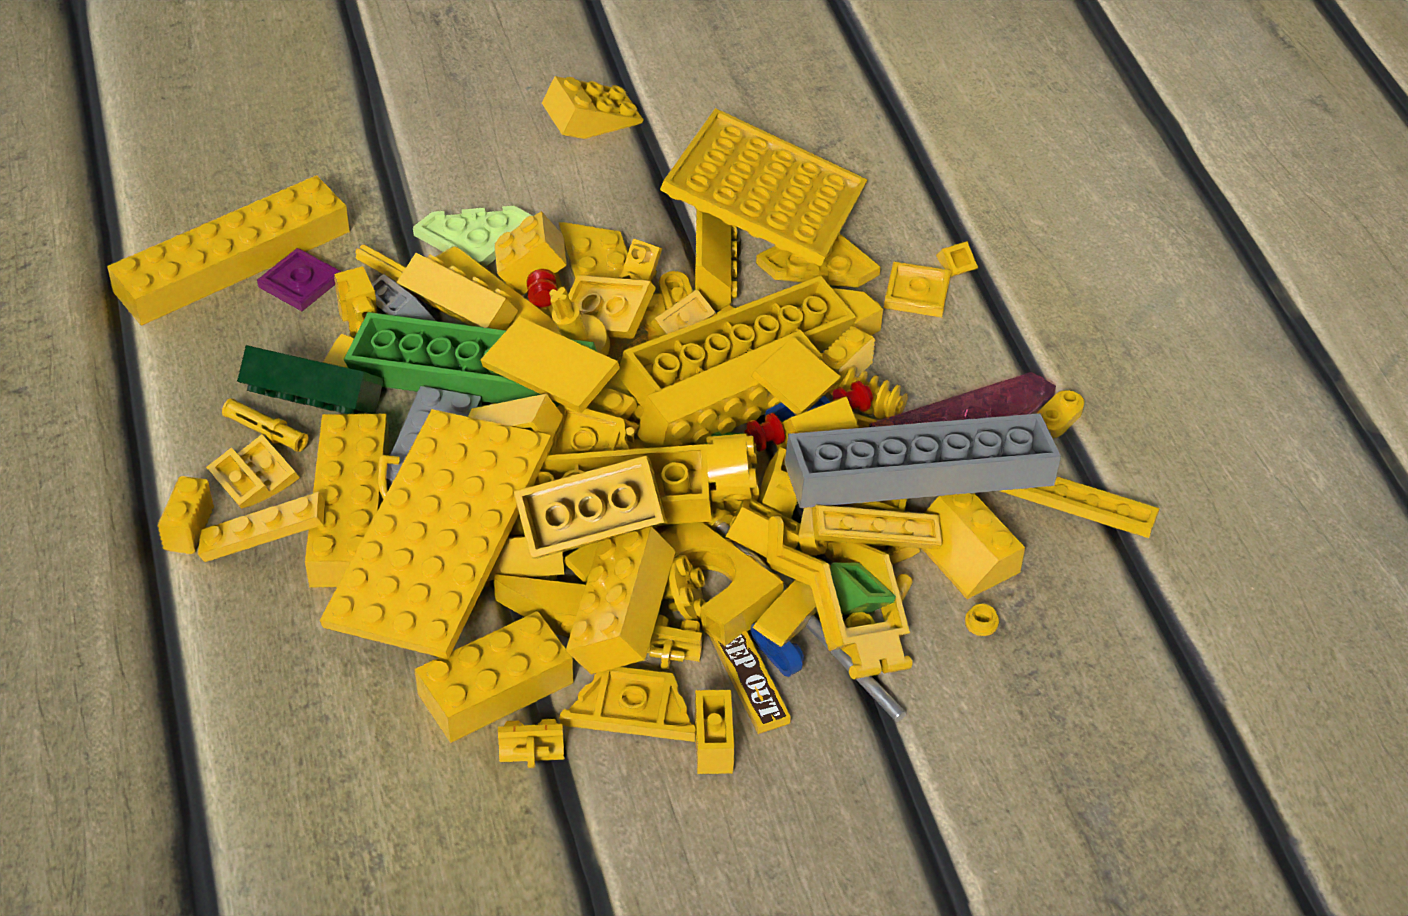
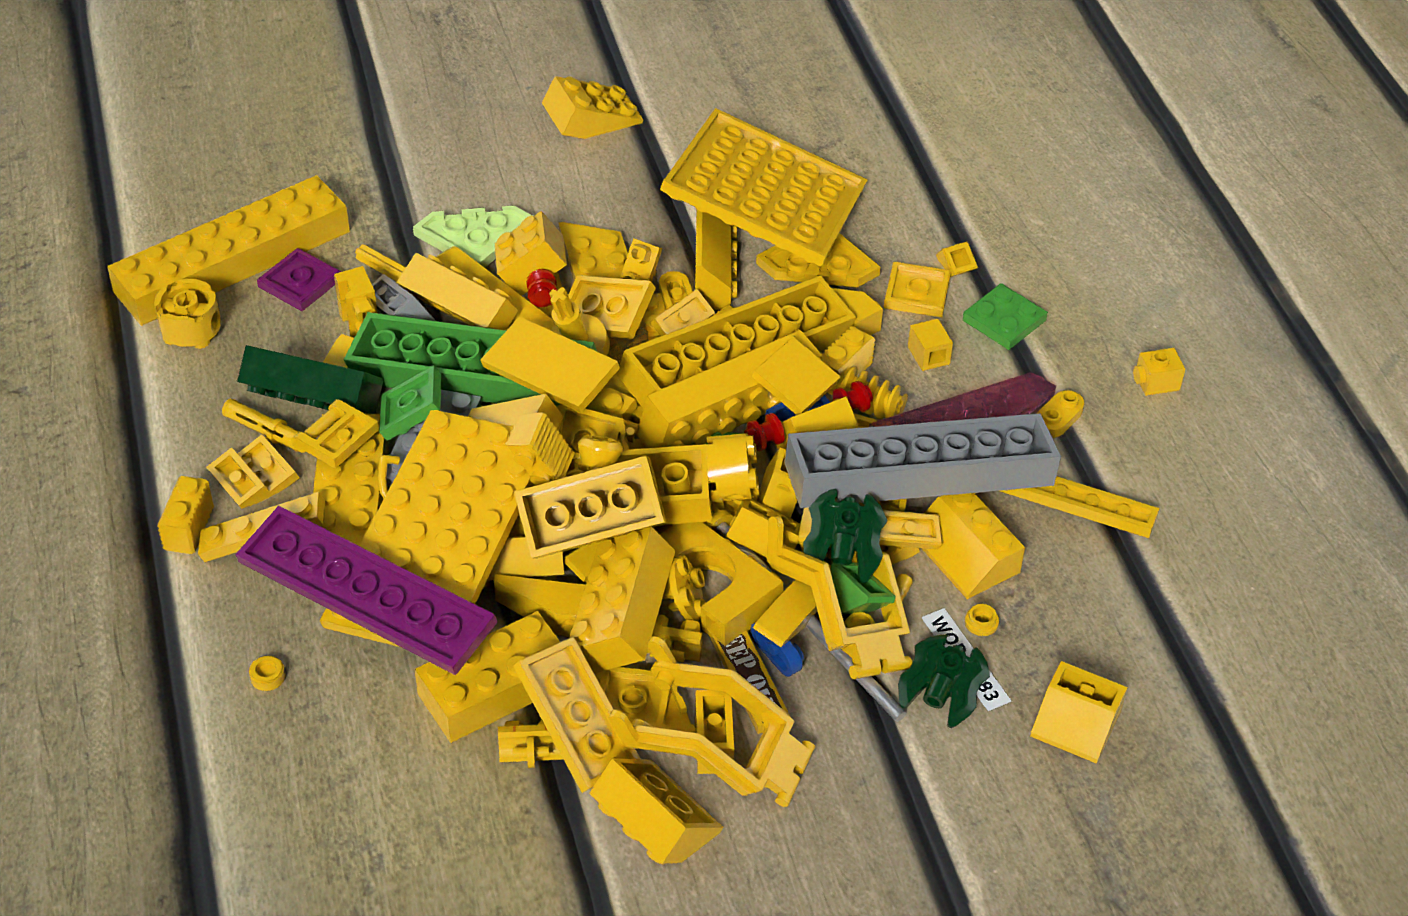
(188, 313): none -> yellow brick
(267, 673): none -> yellow tile
(341, 438): none -> yellow plate
(367, 589): none -> magenta plate
(410, 403): none -> bright green plate
(539, 448): none -> yellow brick
(573, 710): none -> yellow plate
(599, 451): none -> yellow cone
(654, 810): none -> yellow slope
(775, 755): none -> yellow piece
(846, 529): none -> dark green piece
(930, 344): none -> yellow brick
(945, 674): none -> dark green piece
(990, 691): none -> white sticker
(1005, 316): none -> bright green plate
(1079, 712): none -> yellow slope
(1159, 371): none -> yellow brick

